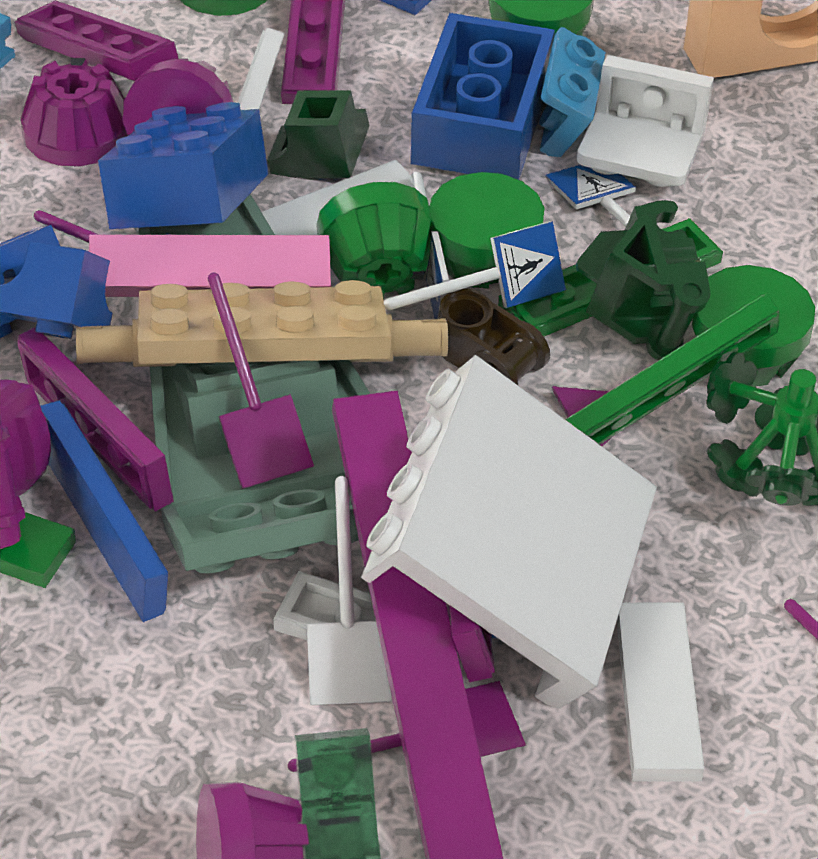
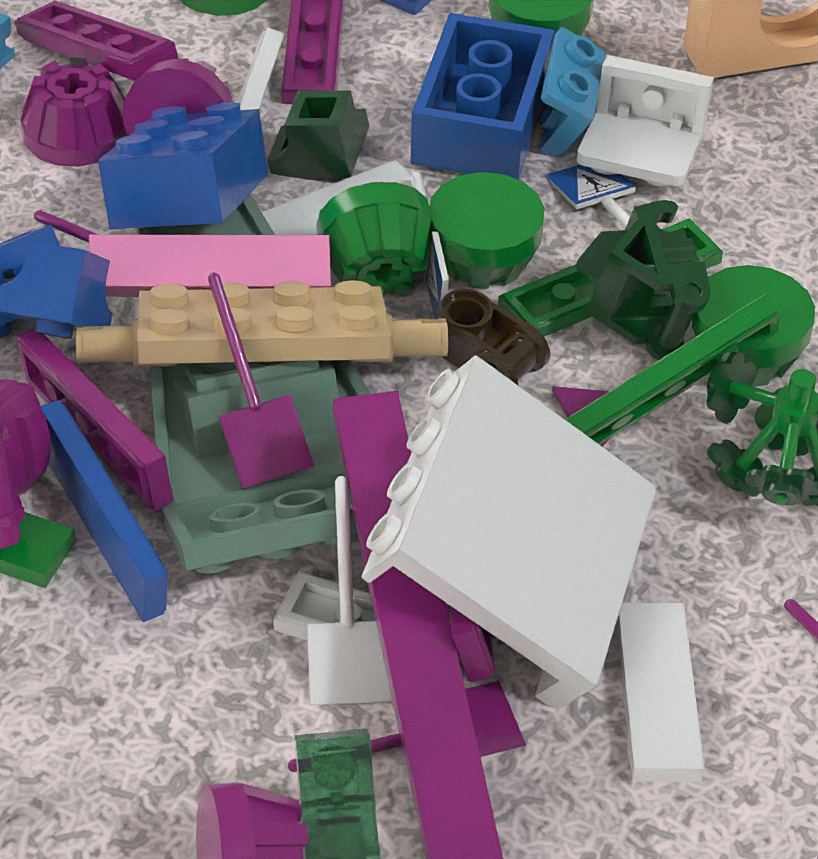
(525, 266): piece -> none

